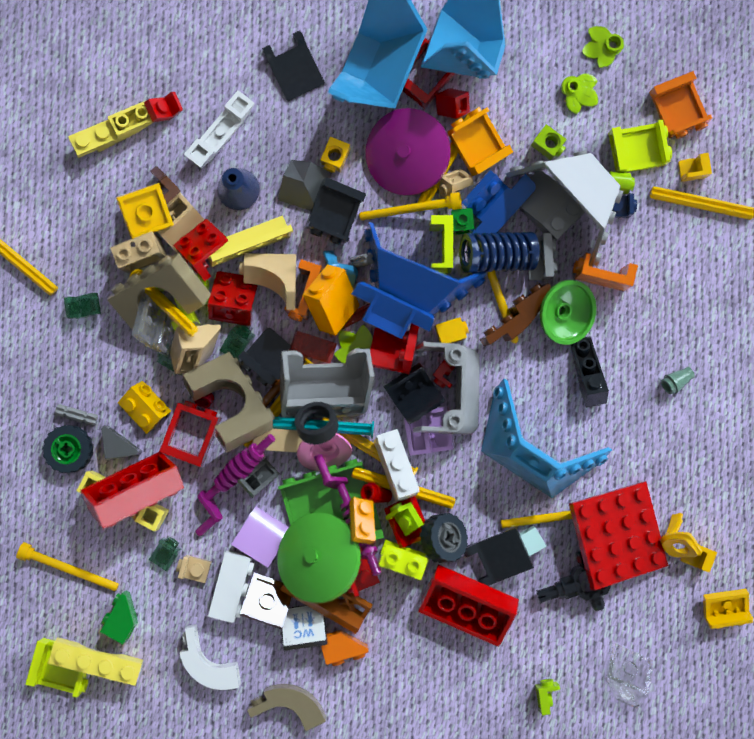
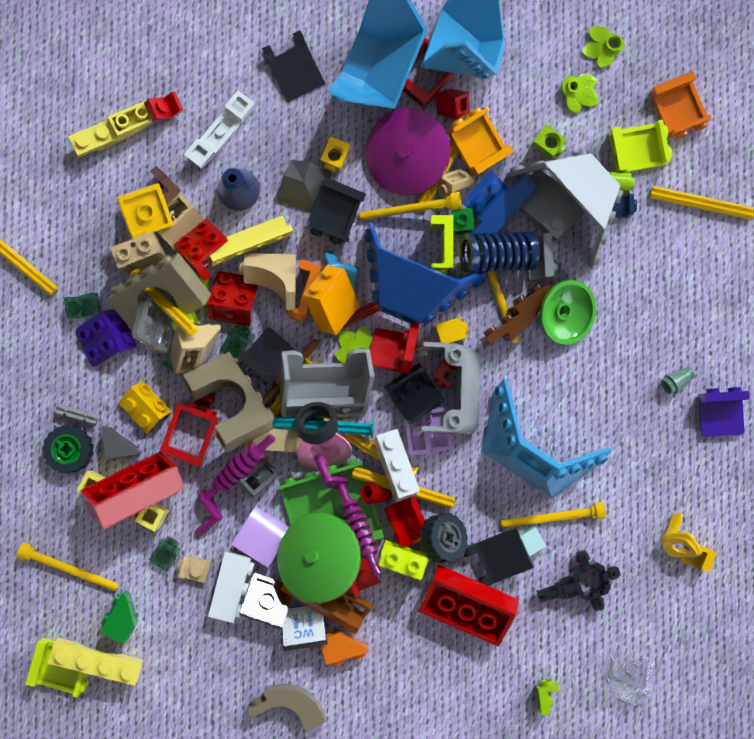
(105, 337): none -> dark purple bracket
(204, 671): white arch -> none
(313, 346): clear red tile -> none
(362, 260): light grey axle -> none
(362, 521): light orange plate -> none
(390, 312): blue plate -> none
(406, 517): lime bracket -> none
(589, 373): black slope -> none
(602, 277): orange panel -> none
(618, 535): red plate -> none
(695, 168): yellow panel -> none
(722, 412): none -> dark purple bracket
(727, 608): yellow bracket -> none

